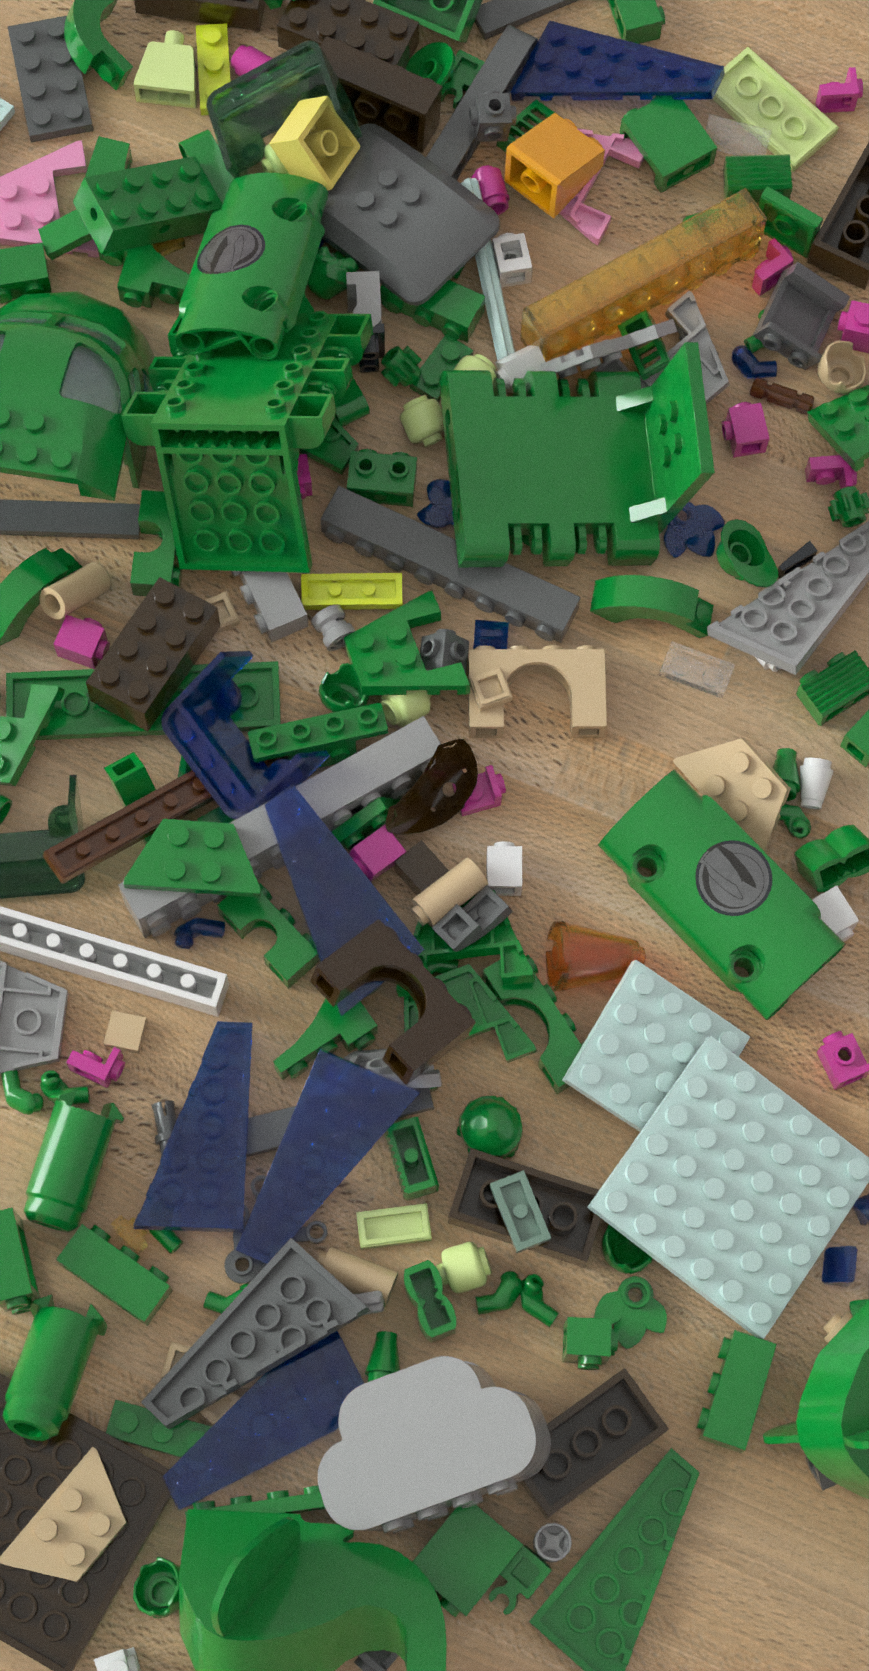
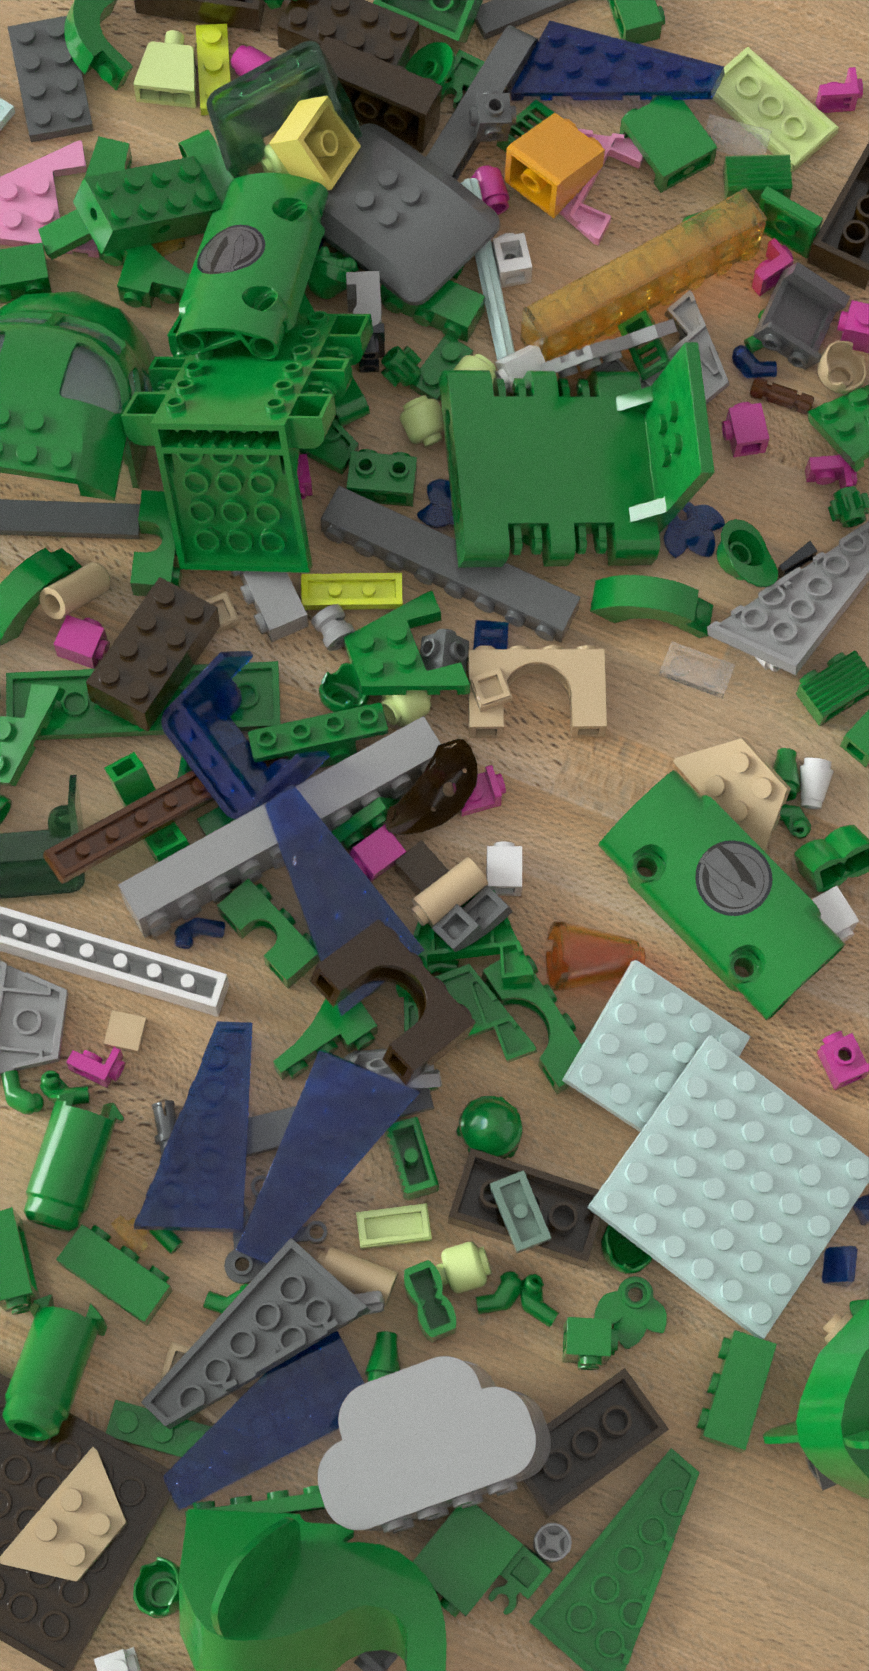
(194, 860): green wing -> none

